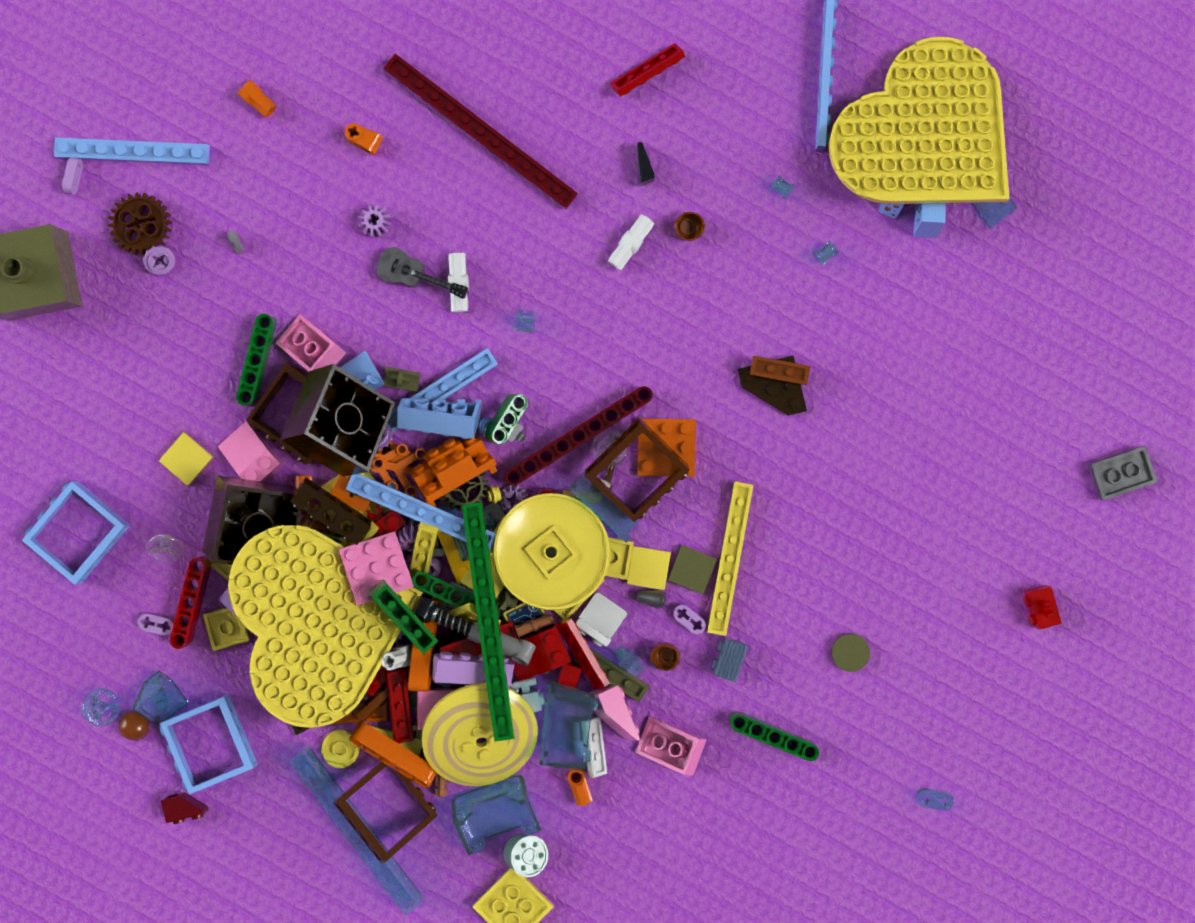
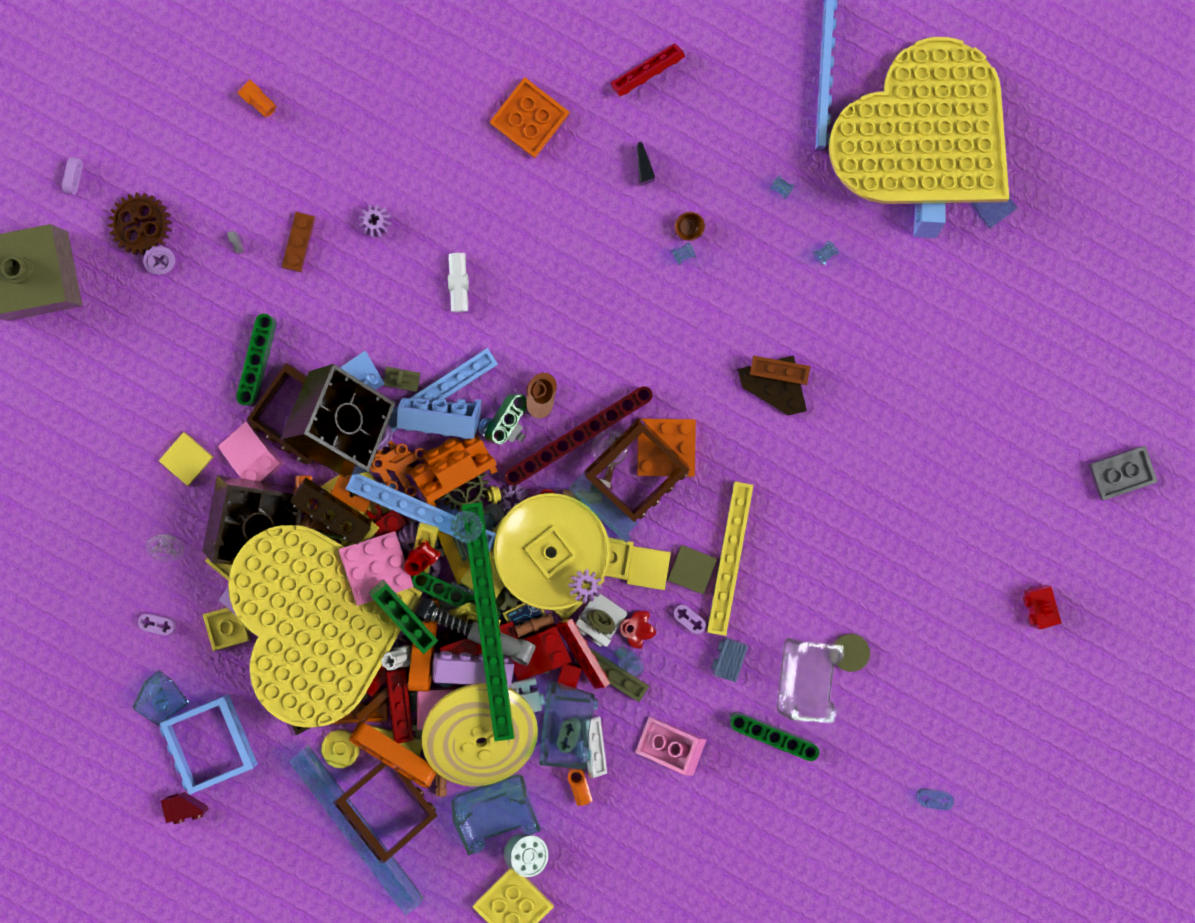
(93, 710): clear light blue piece -> none
(101, 550): light blue window -> none
(132, 151): light blue plate -> none
(134, 726): dark orange hair -> none
(184, 608): red beam -> none
(298, 242): none -> dark orange plate
(309, 345): bright pink slope -> none
(366, 139): orange piece -> none
(398, 268): flat silver piece -> none
(421, 558): none -> red piece
(457, 525): none -> clear light blue gear
(480, 131): dark red plate -> none
(525, 322): clear light blue tile -> none
(529, 117): none -> orange plate
(540, 395): none -> dark orange piece
(572, 736): none -> sand green beam
(583, 592): none -> lavender gear
(601, 621): none -> olive gear
(615, 712): bright pink slope -> none
(631, 242): white piece -> none
(640, 629): none -> red plate
(653, 598): flat silver cone -> none
(665, 656): dark orange hair -> none
(680, 258): none -> clear light blue bush
(808, 680): none -> clear windscreen
(891, 210): light blue slope -> none

